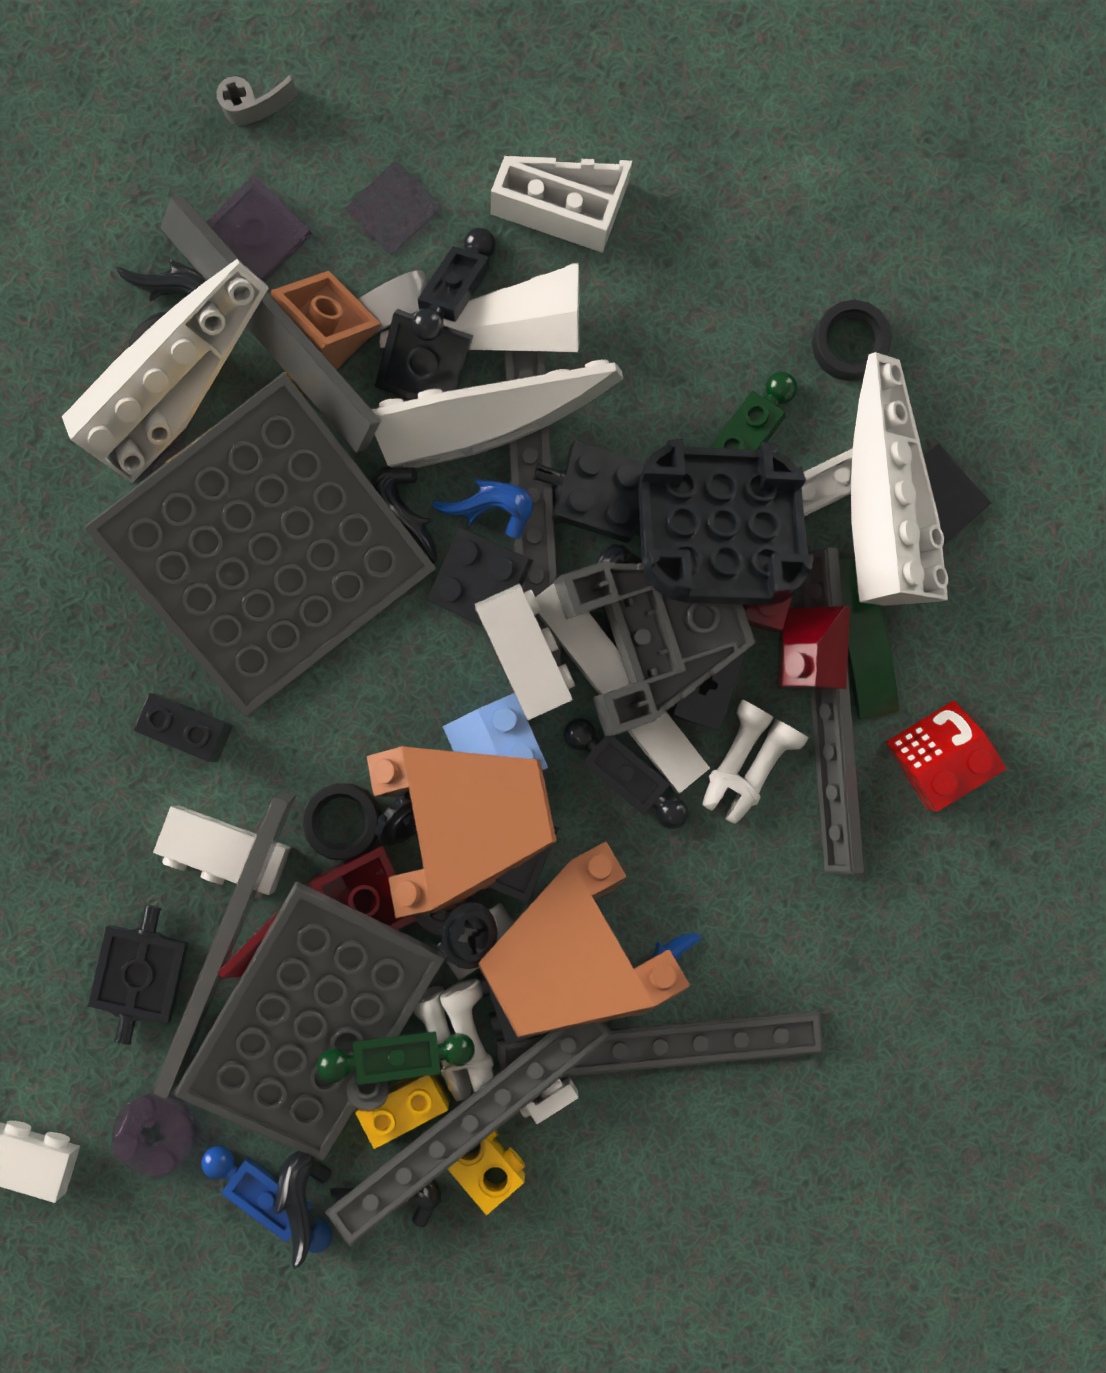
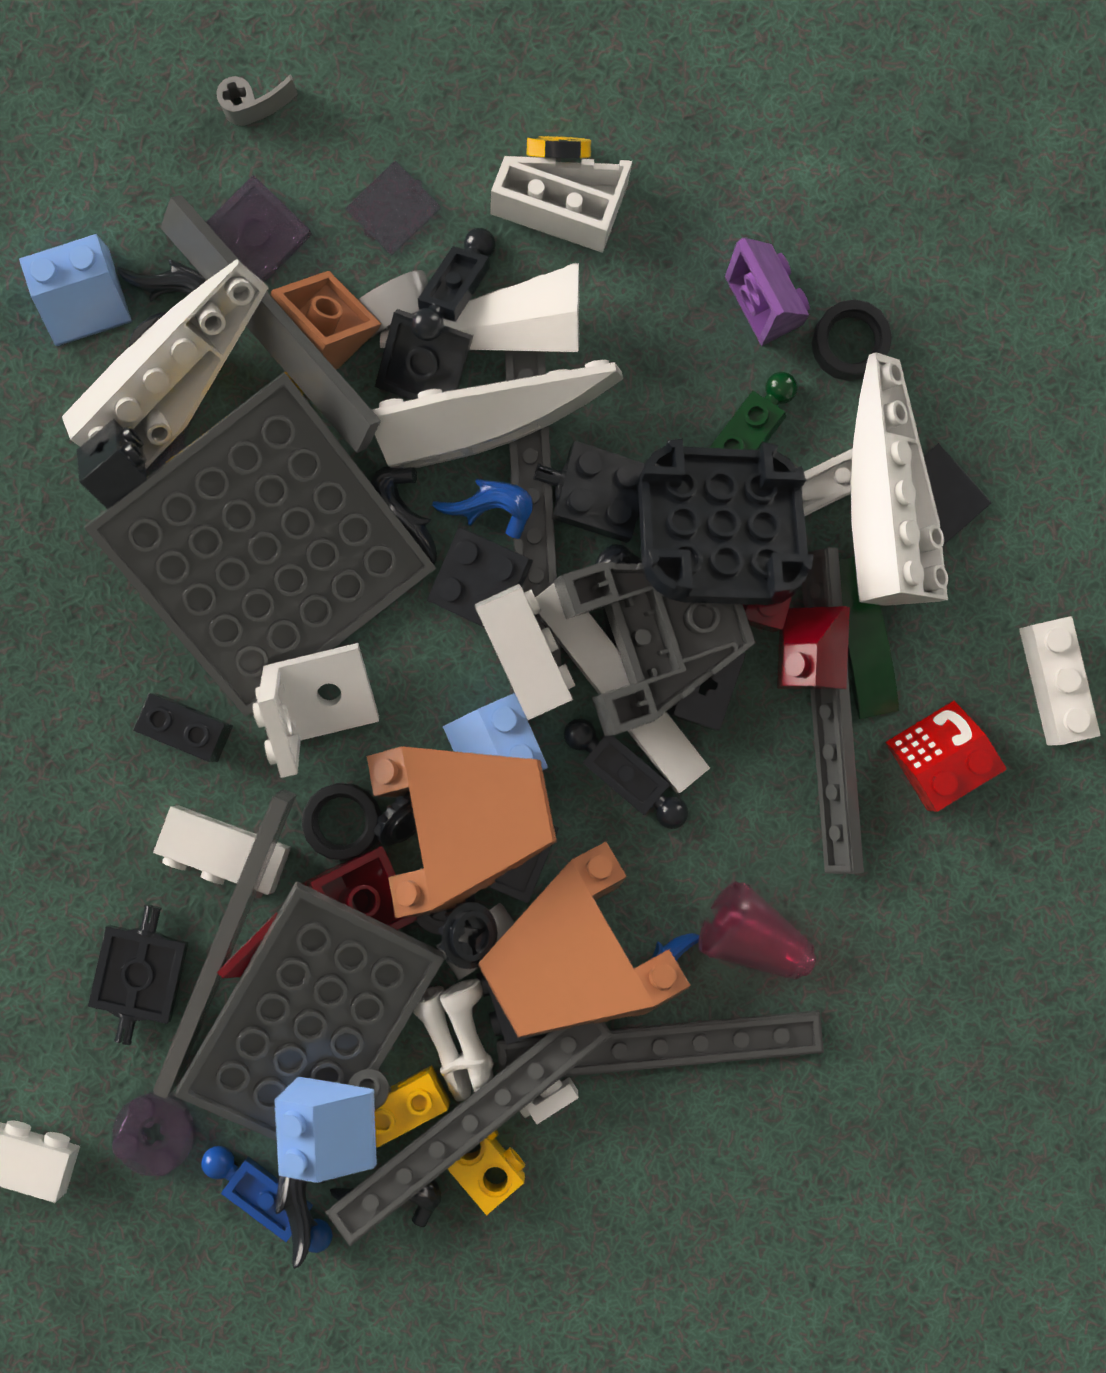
(76, 289): none -> light blue slope
(112, 463): none -> black brick
(295, 711): none -> white bracket
(324, 1130): none -> light blue slope
(395, 1057): dark green plate -> none
(558, 147): none -> piece
(755, 935): none -> clear pink cone
(765, 291): none -> medium lavender slope
(779, 739): white piece -> none
(1059, 681): none -> white brick

